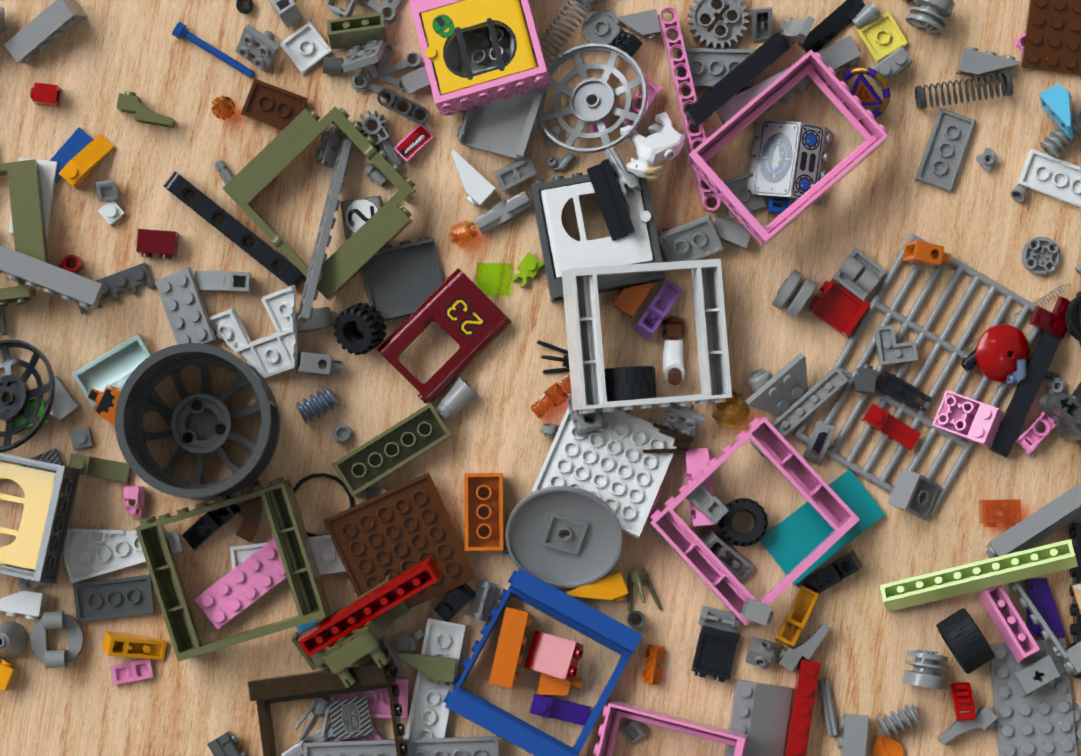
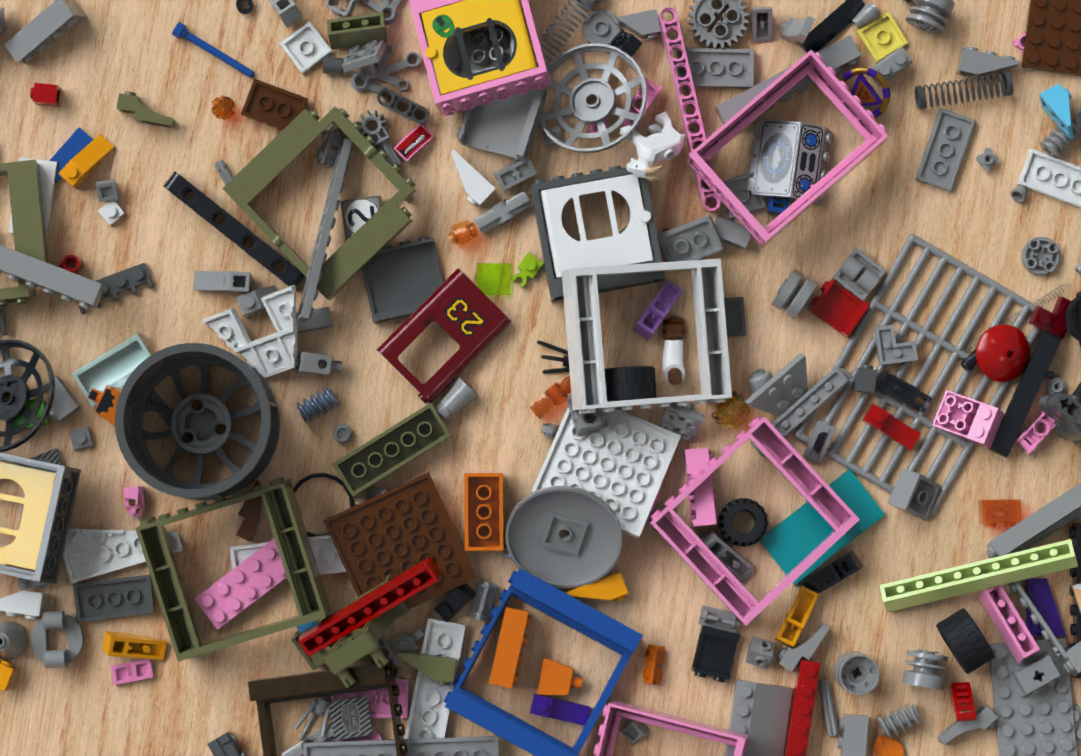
(100, 467): olive slope -> none
(157, 243): dark red brick -> none
(185, 308): light grey plate -> none
(209, 524): black slope -> none
(251, 302): none -> light grey slope
(258, 47): light grey plate -> none
(350, 336): black tyre -> none
(375, 174): light grey pin -> none
(416, 80): light grey slope -> none
(554, 656): panel -> none
(561, 164): light grey arm -> none
(610, 200): black panel -> none
(626, 180): light grey piece -> none
(631, 298): orange slope -> none
(639, 577): olive plant -> none
(642, 619): dark grey beam -> none
(680, 441): dark brown plant -> none
(707, 504): light grey slope -> none
(735, 317): none -> dark grey tile
(737, 79): black beam -> none
(756, 611): light grey brick -> none
(858, 683): none -> light grey wheel
(925, 254): orange torso -> none
(1020, 374): sand blue arm -> none

